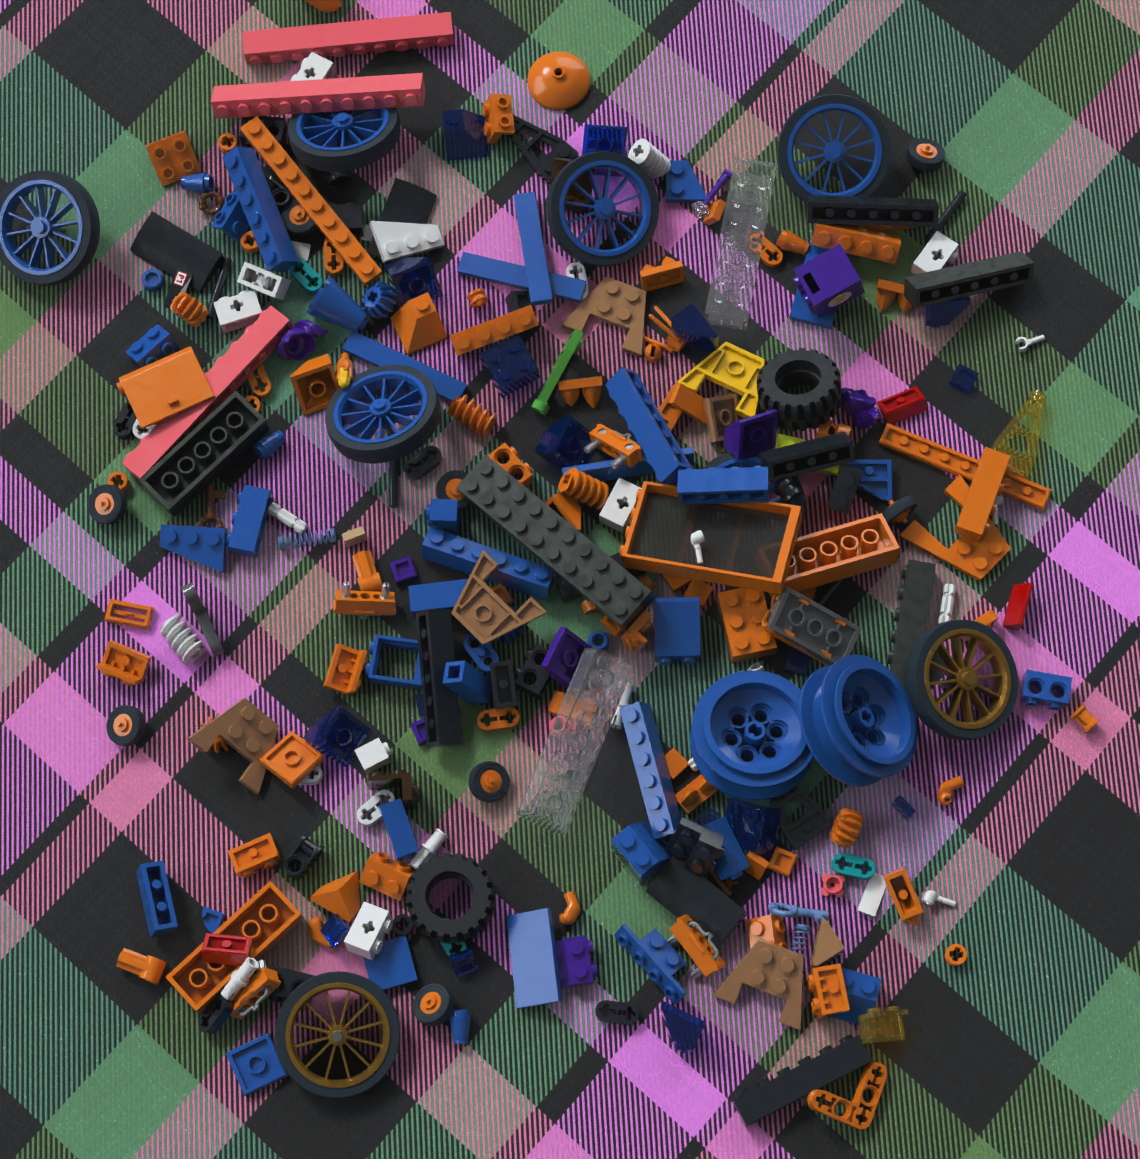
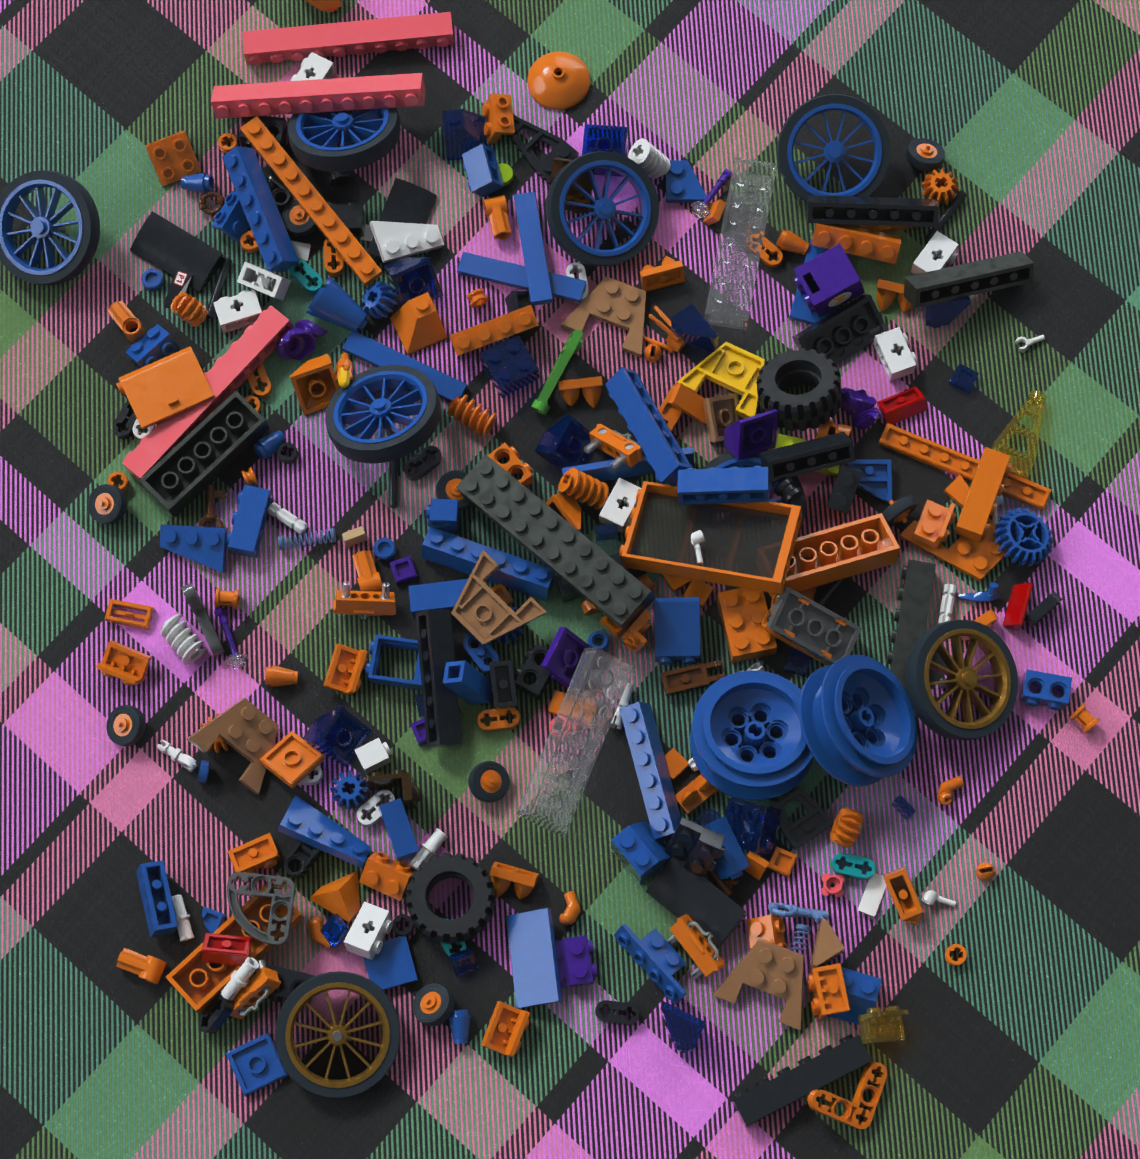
(126, 321): none -> orange piece
(177, 755): none -> white piece
(184, 927): none -> white axle
(204, 771): none -> blue tile
(227, 598): none -> orange bush
(237, 659): none -> piece
(249, 477): none -> orange bush
(278, 899): none -> dark grey beam
(280, 676): none -> orange cone
(291, 447): none -> black bush
(321, 832): none -> blue wing
(345, 798): none -> blue gear
(384, 549): none -> blue tile
(482, 170): none -> brick
(497, 212): none -> orange piece
(503, 875): none -> orange tile
(506, 173): none -> lime tile
(506, 1029): none -> orange bracket
(606, 532): none -> clear blue tile
(690, 677): none -> reddish brown hinge
(844, 330): none -> black slope
(895, 365): none -> white brick
(933, 523): none -> orange bracket
(934, 191): none -> orange gear
(987, 876): none -> orange hinge
(988, 596): none -> blue bar
(1013, 527): none -> blue gear
(1043, 609): none -> black beam

